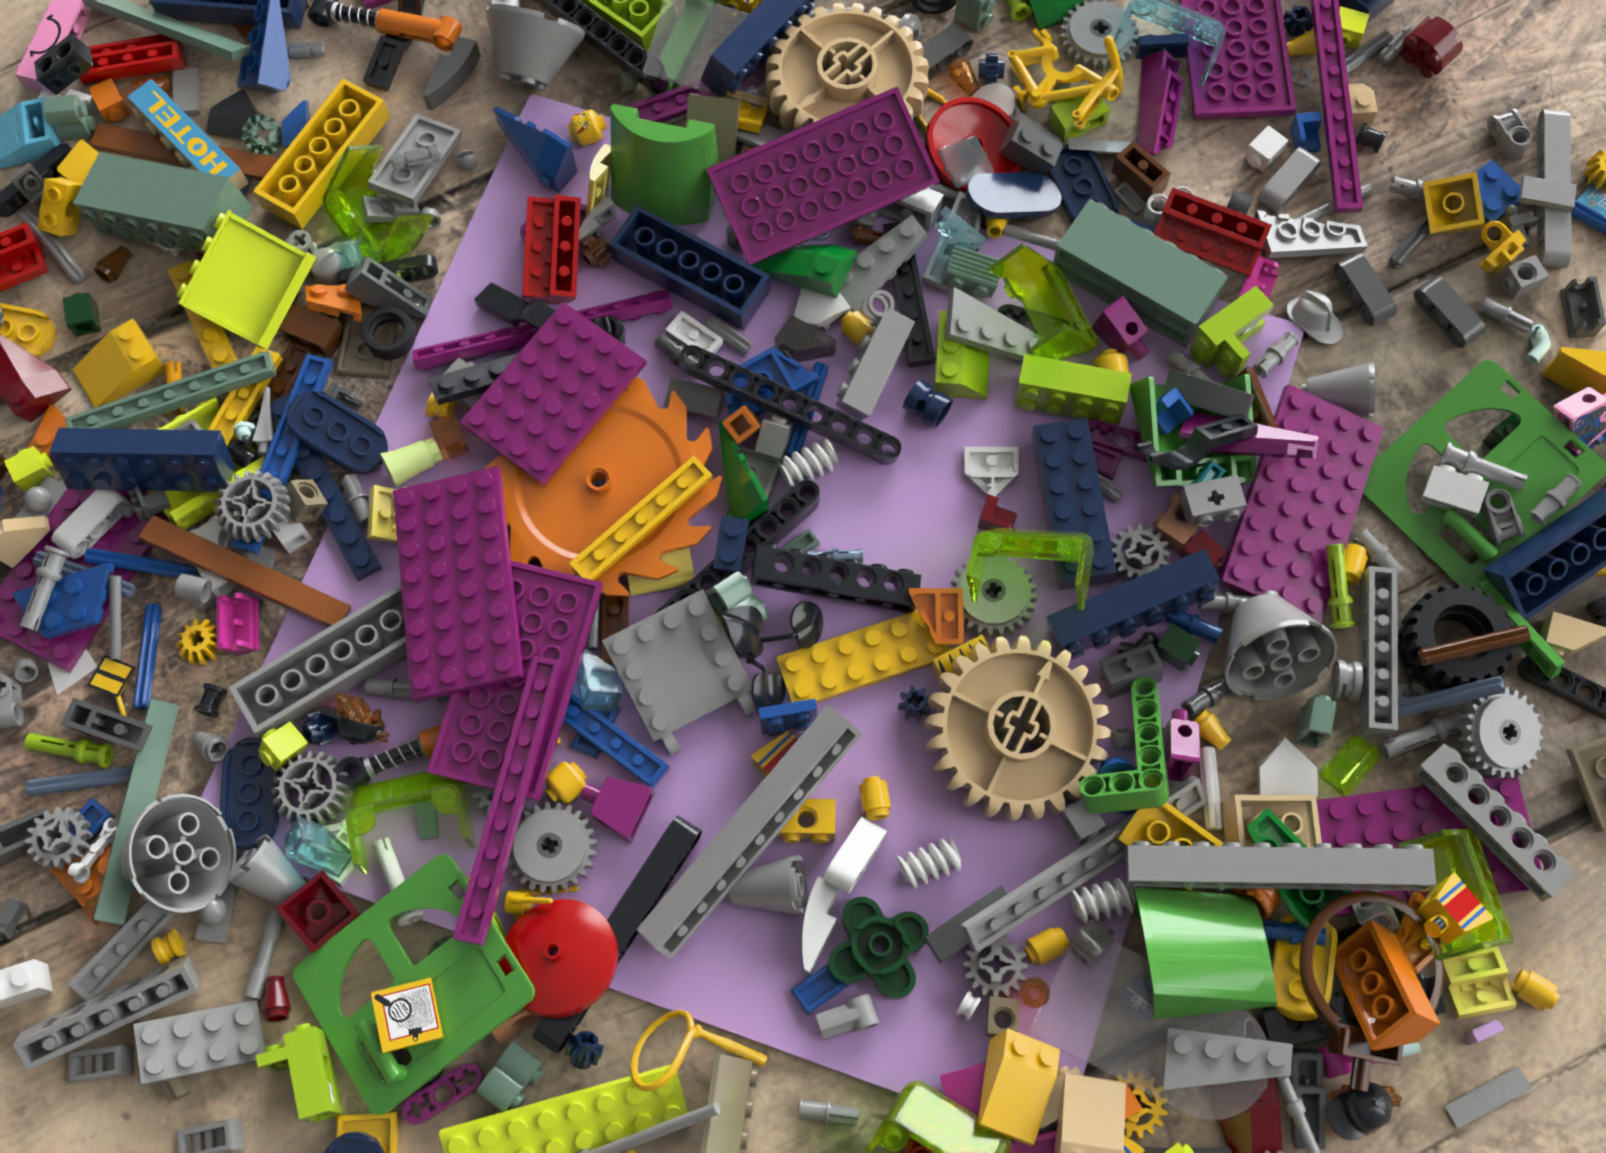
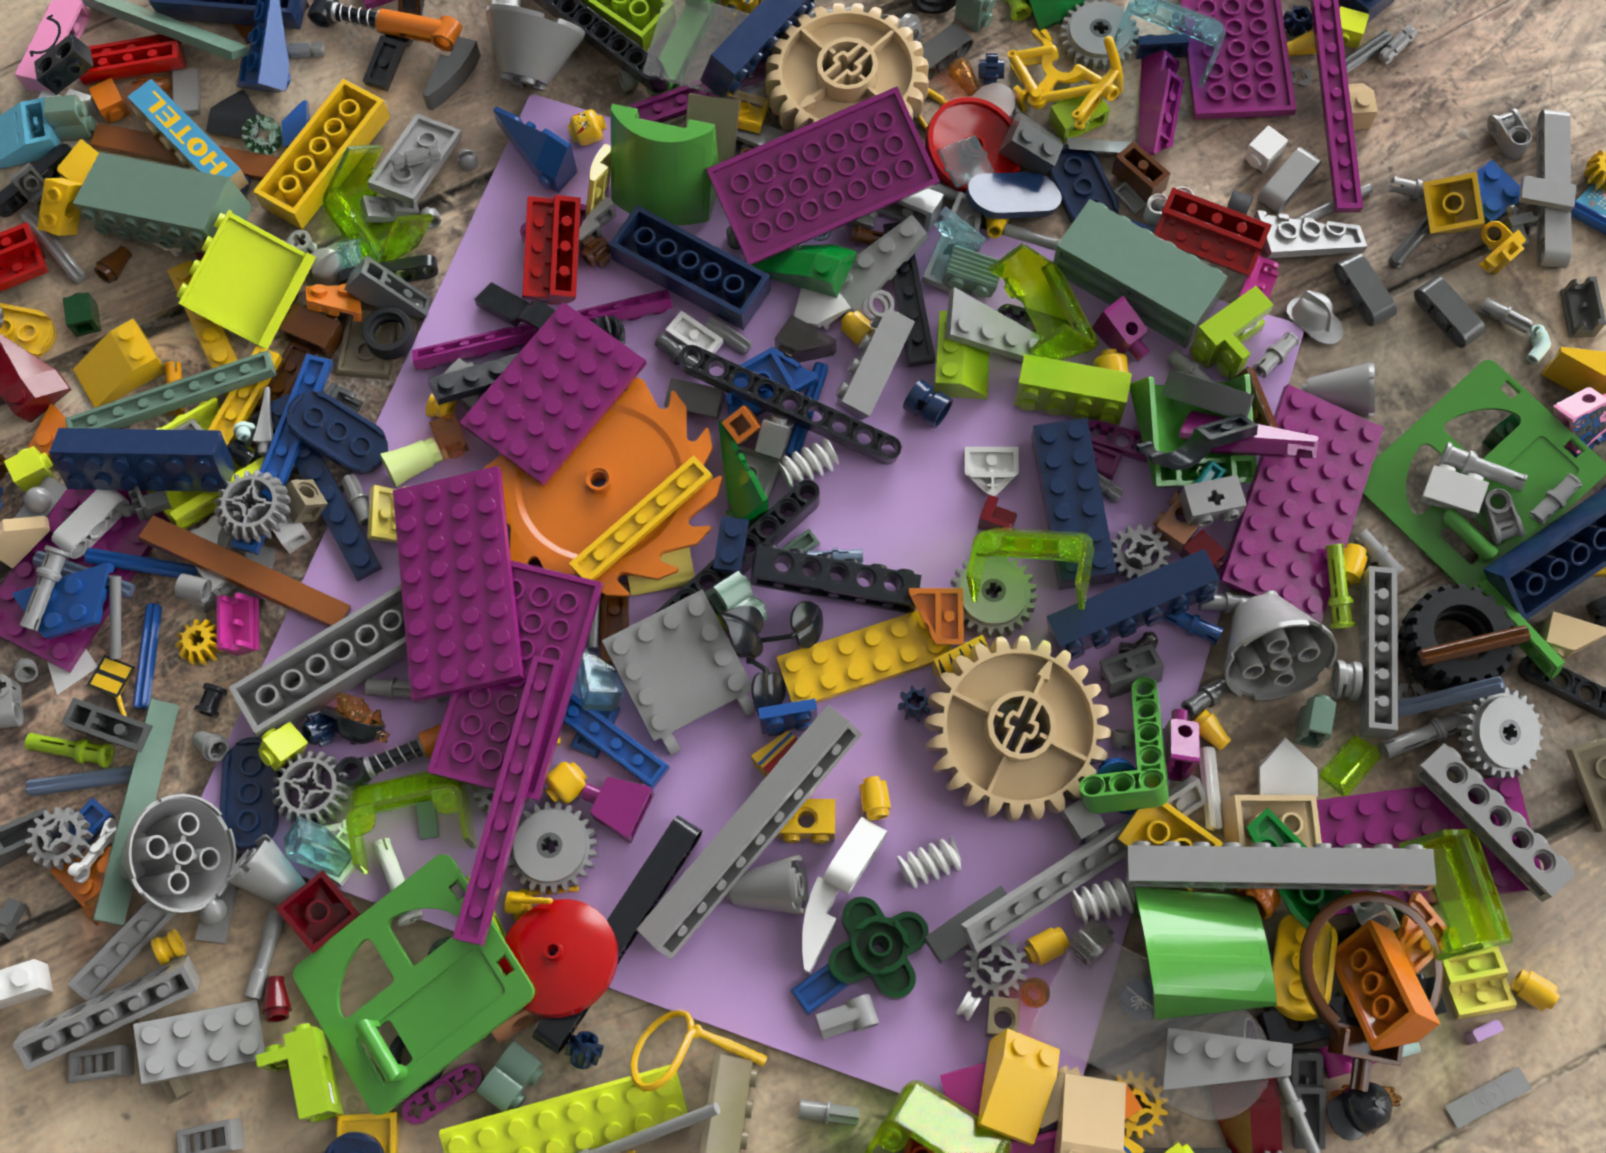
(407, 1015): tile -> none
(1171, 411): blue panel -> none
(1178, 647): dark green brick -> none
(1290, 932): blue pin -> none
(1305, 131): blue panel -> none
(1370, 137): black bush -> none
(1431, 46): dark red brick -> none
(1452, 911): yellow torso -> none
(1530, 270): light grey brick -> none

